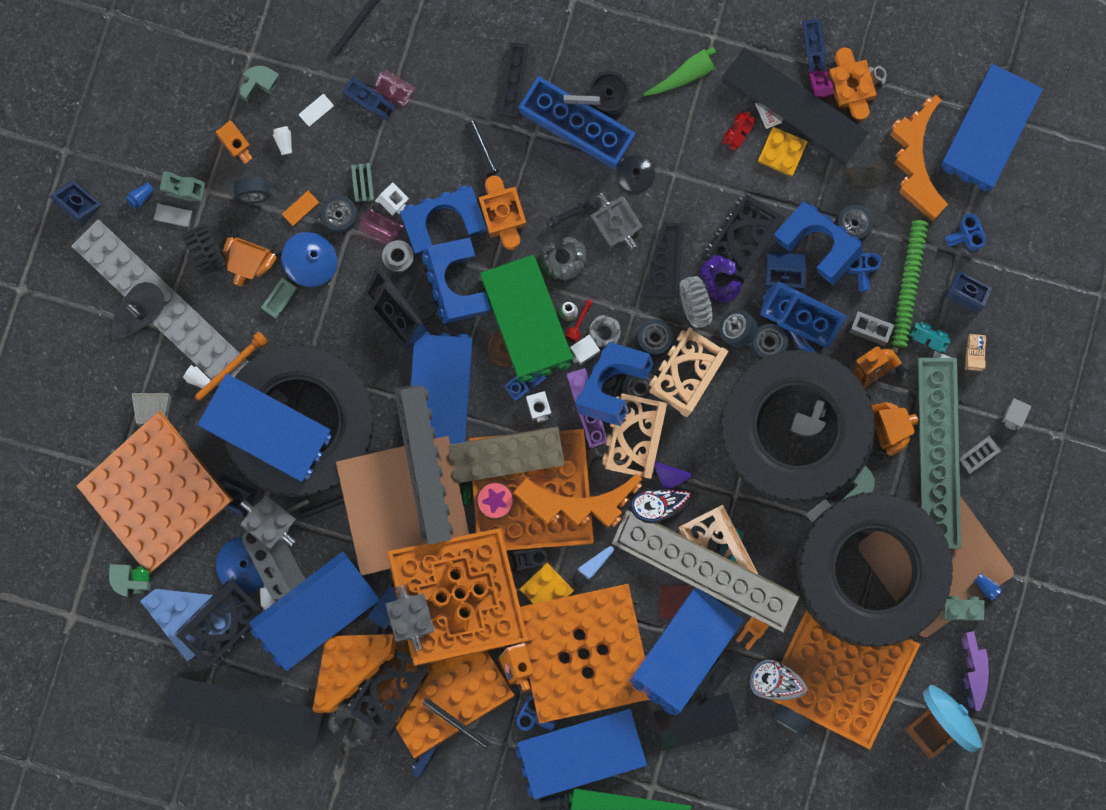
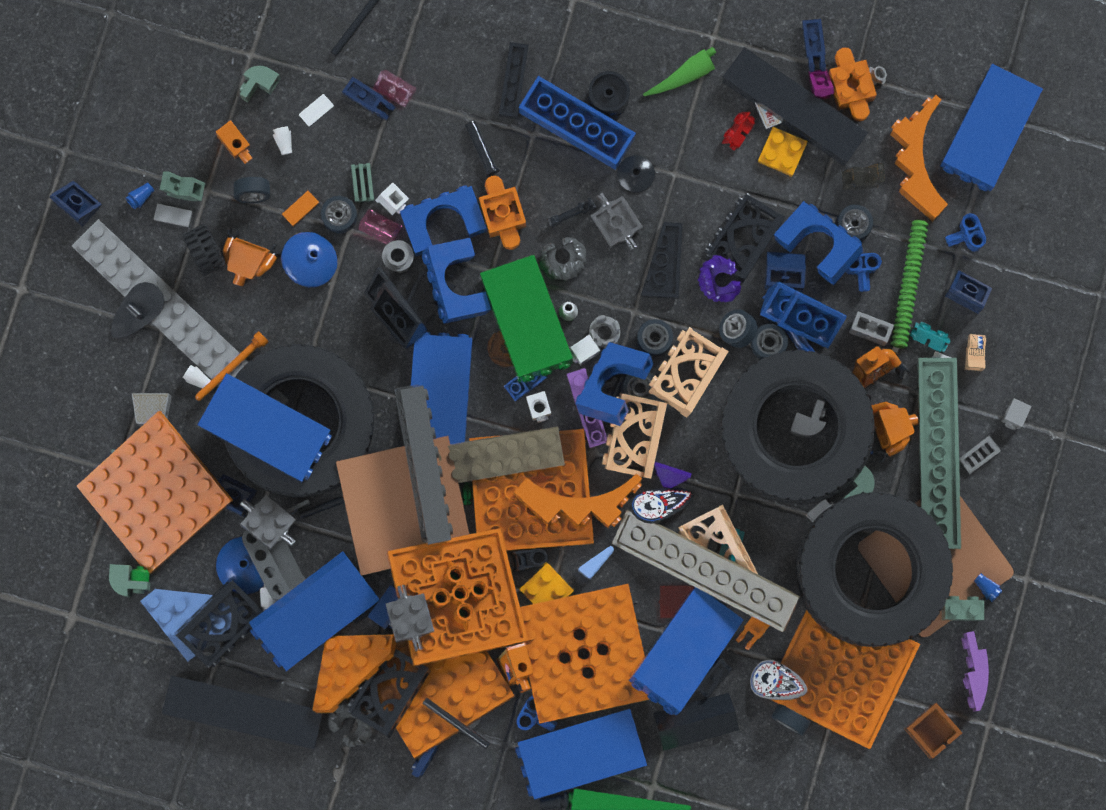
(279, 298): sand green tile -> none
(495, 500): tile -> none
(570, 99): light grey piece -> none
(573, 333): red hinge -> none
(696, 302): light grey gear -> none
(953, 718): medium azure dish -> none

